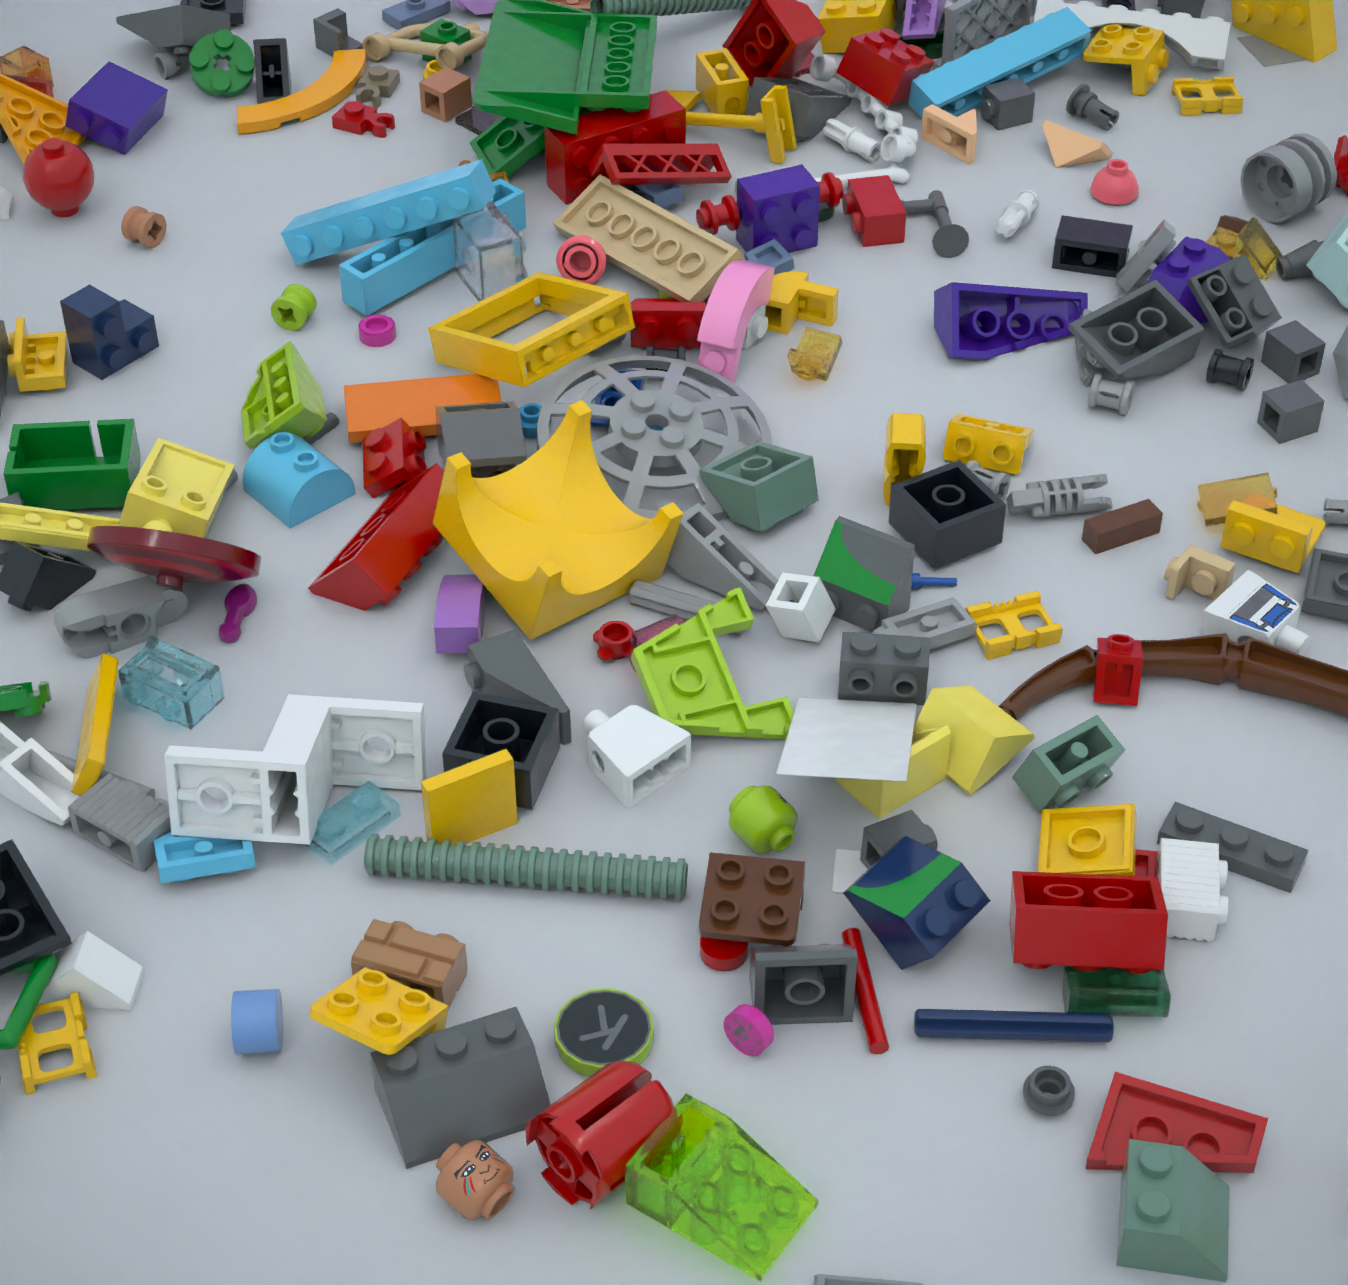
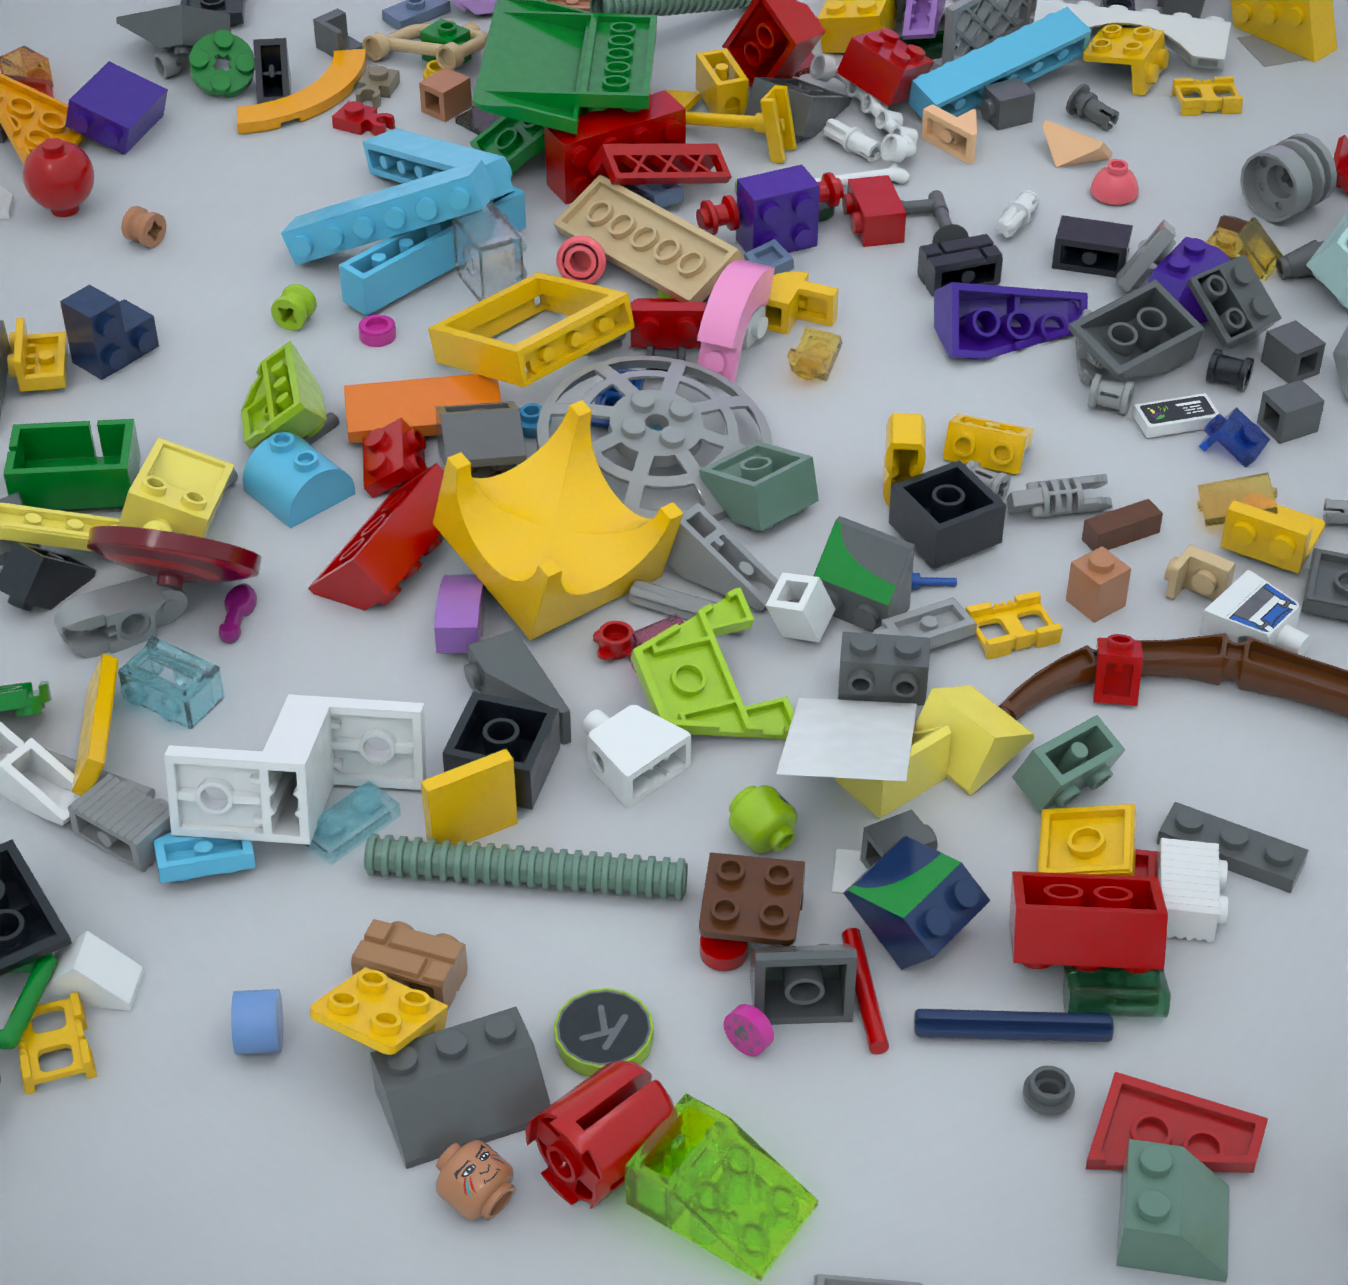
(410, 156): none -> medium azure brick
(960, 261): none -> black brick
(1098, 584): none -> nougat brick
(1174, 415): none -> tile
(1236, 435): none -> clear blue bracket

